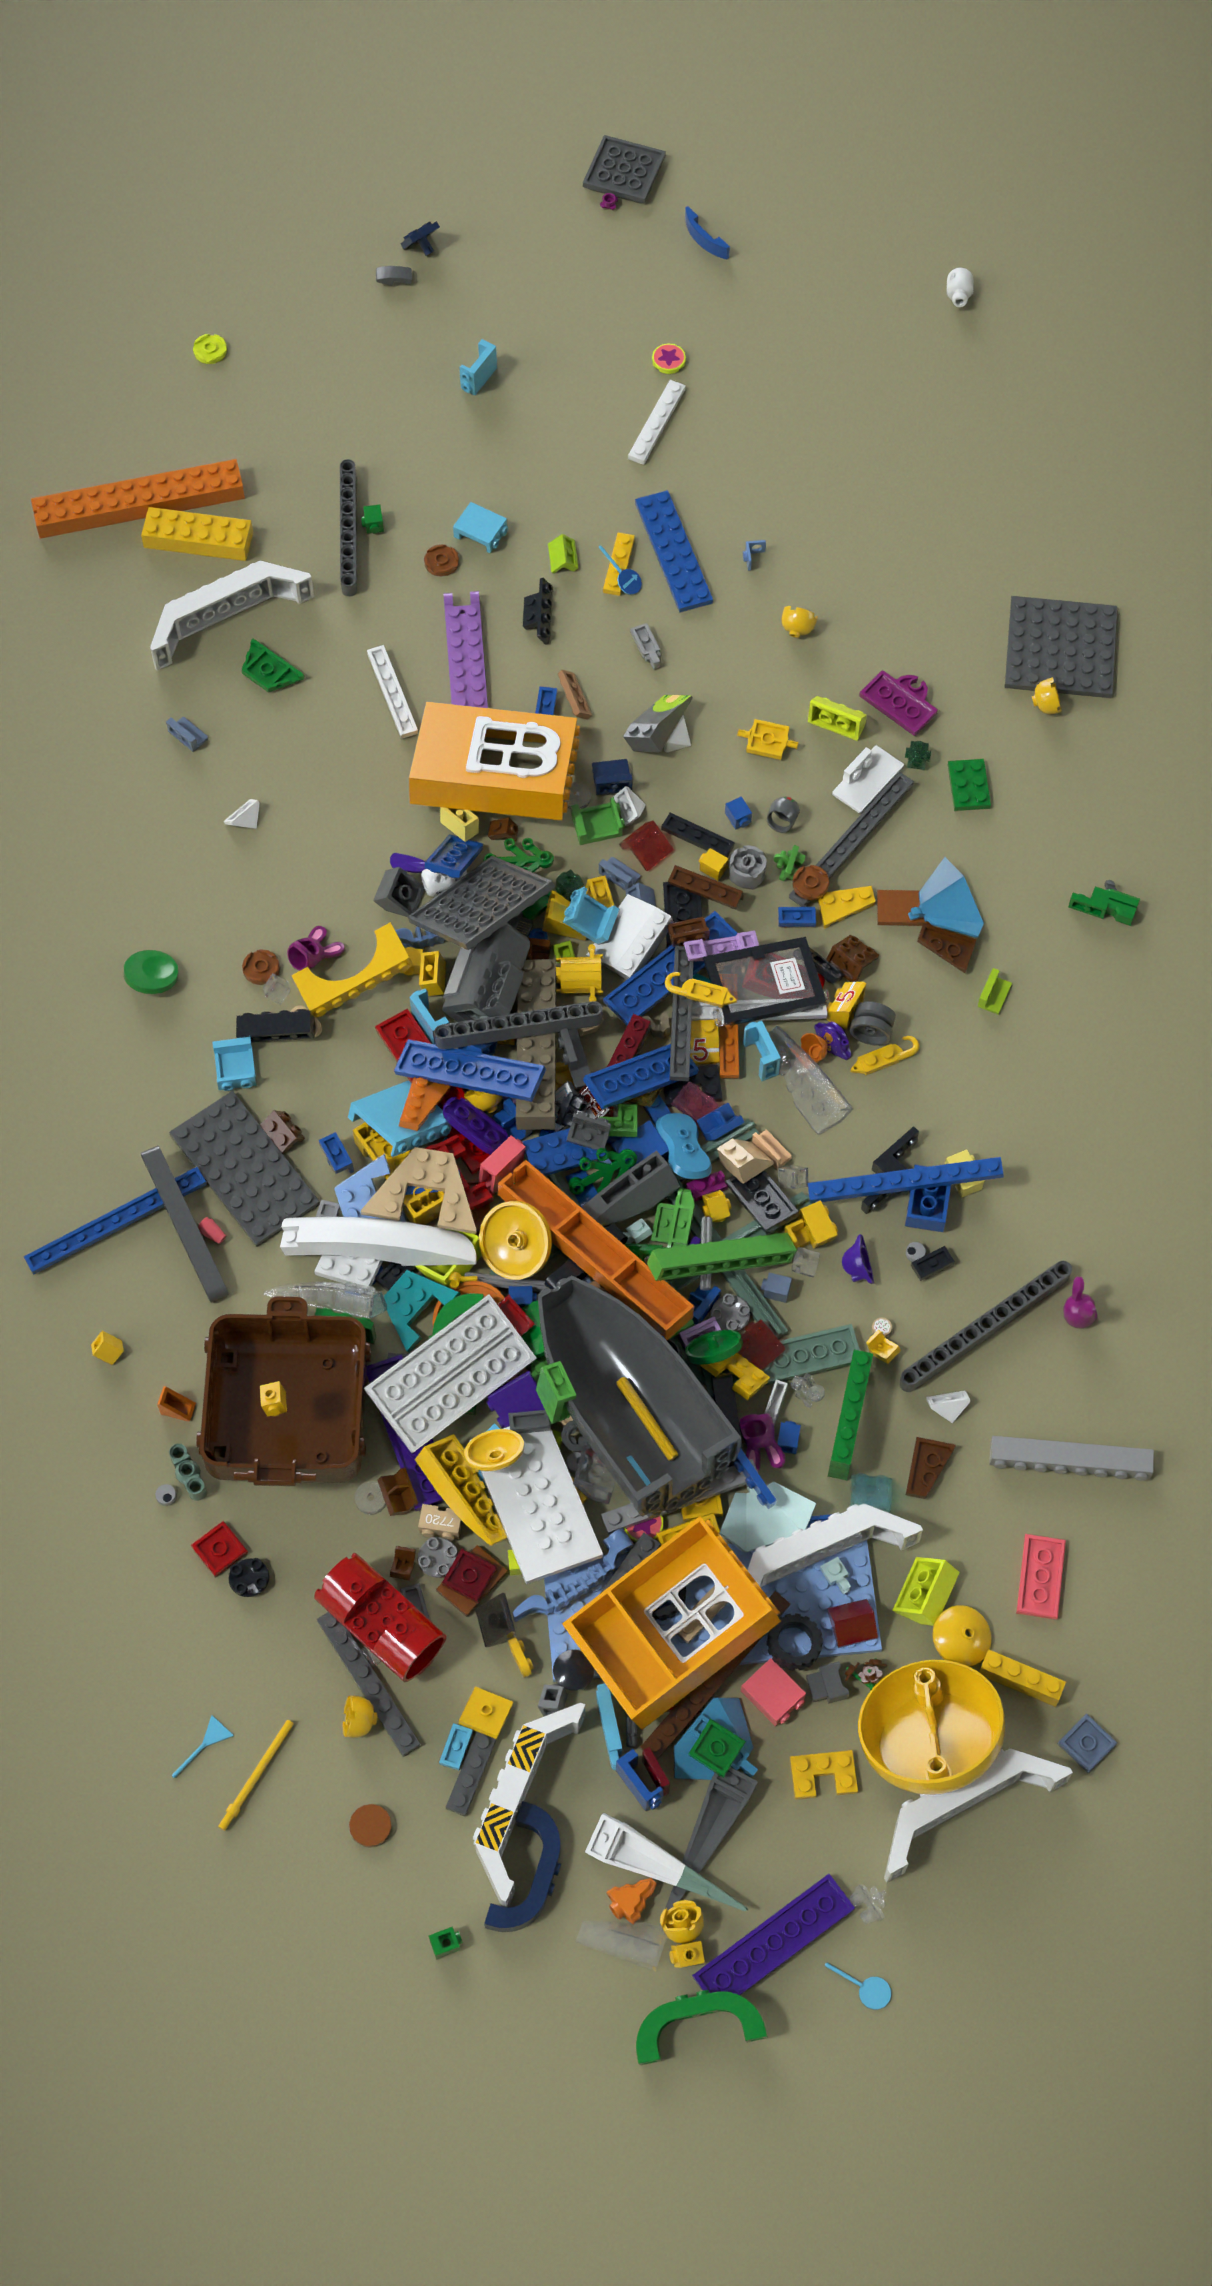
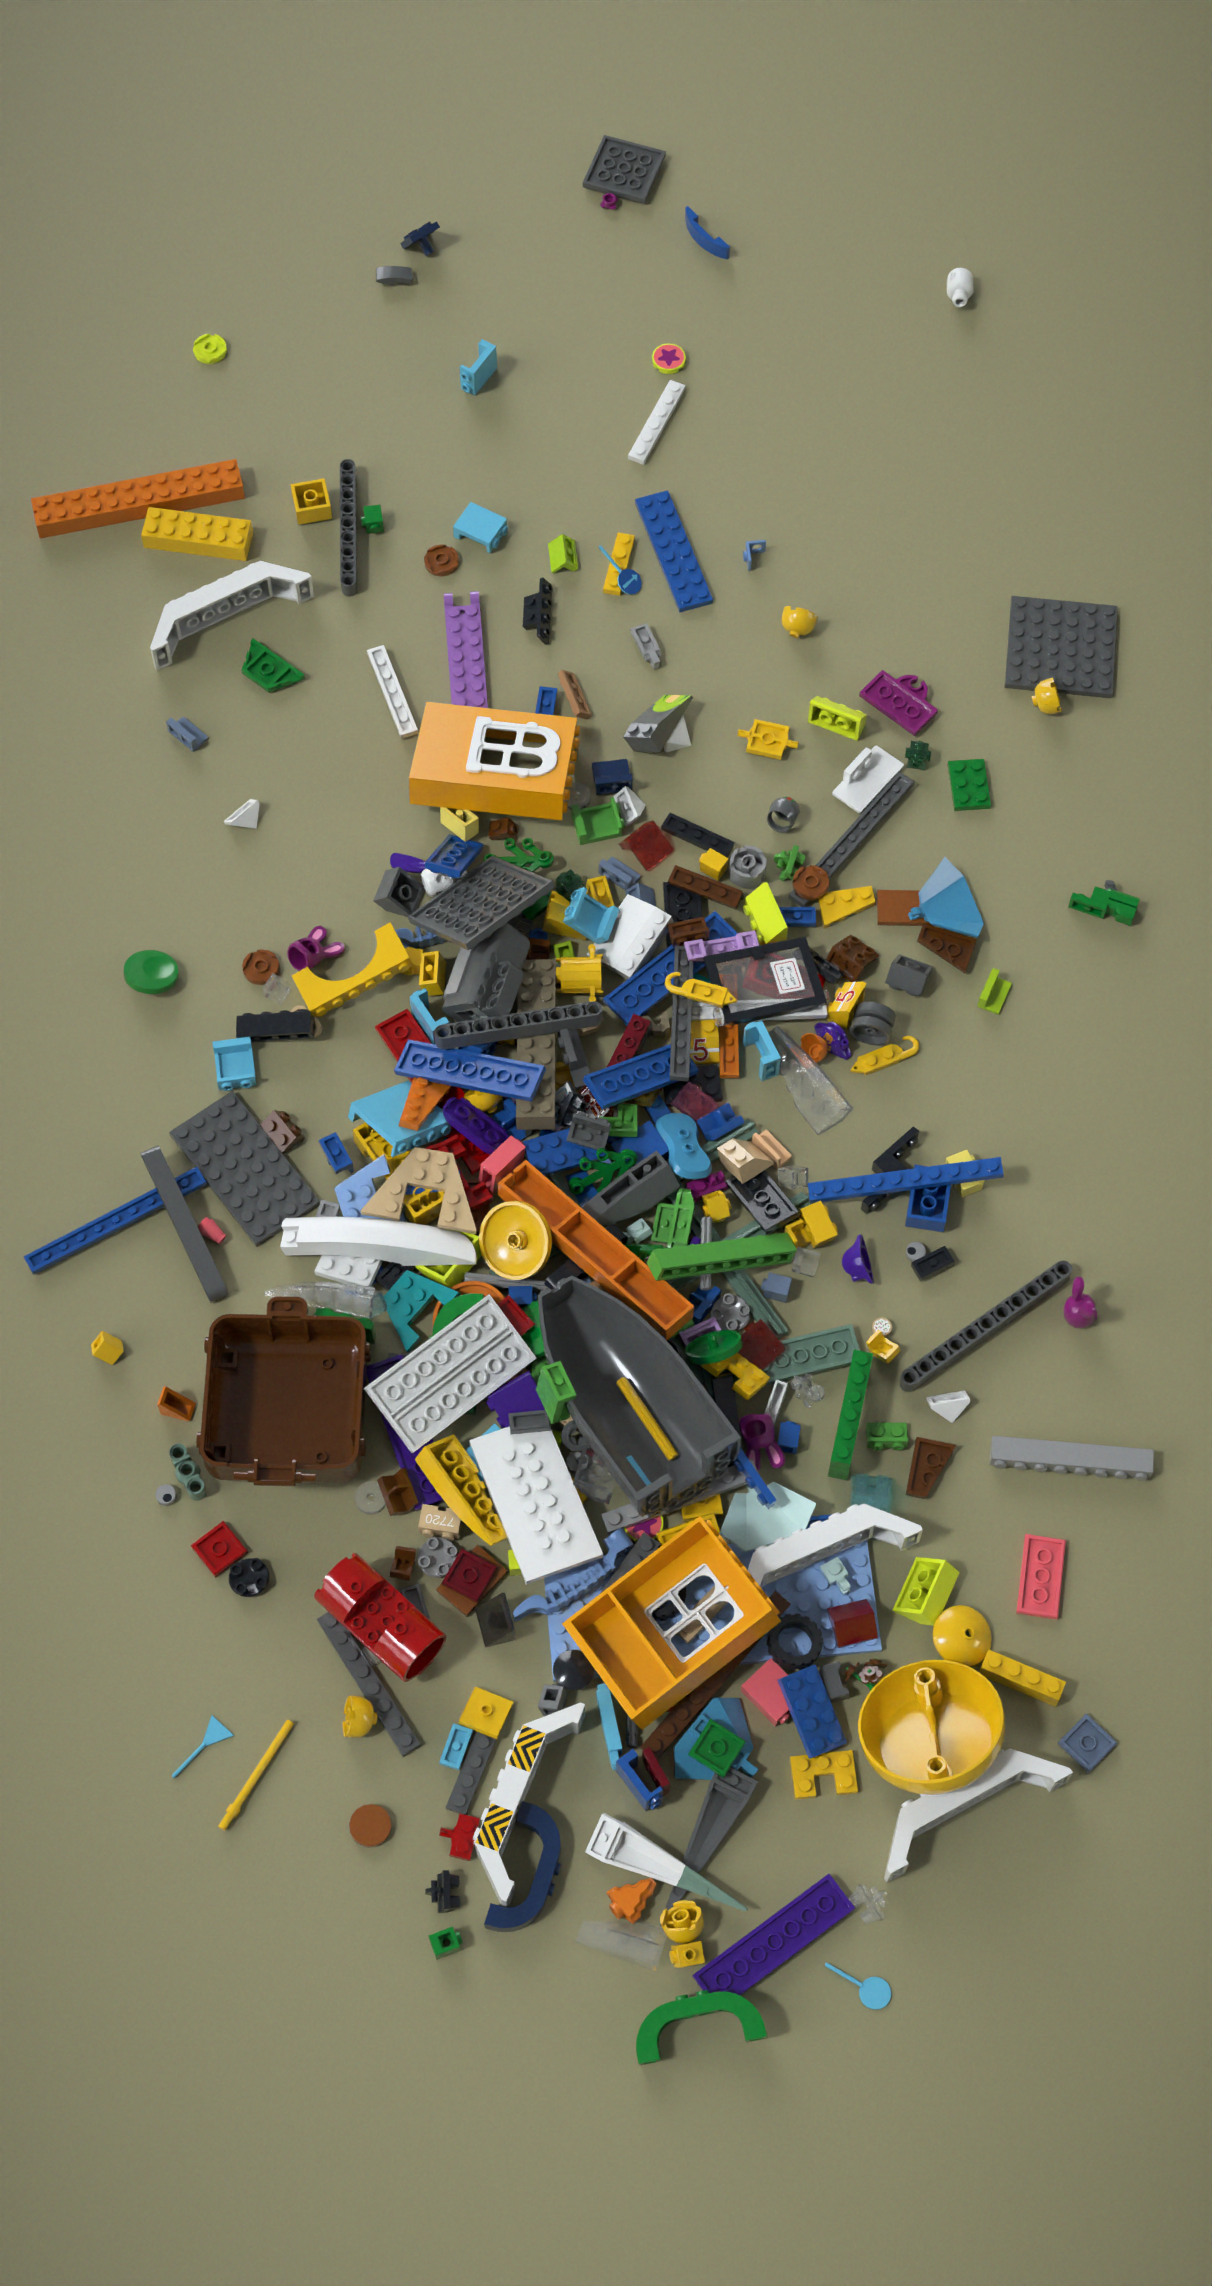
(273, 1399): yellow brick -> none
(311, 501): none -> yellow brick
(441, 1891): none -> black hips
(457, 1278): yellow hand -> none
(461, 1836): none -> red plate
(494, 1450): yellow dish -> none
(517, 1649): yellow plate -> none
(738, 813): blue brick -> none
(765, 916): none -> neon yellow slope
(812, 1711): none -> blue plate
(886, 1436): none -> bright green bracket
(908, 975): none -> dark grey slope

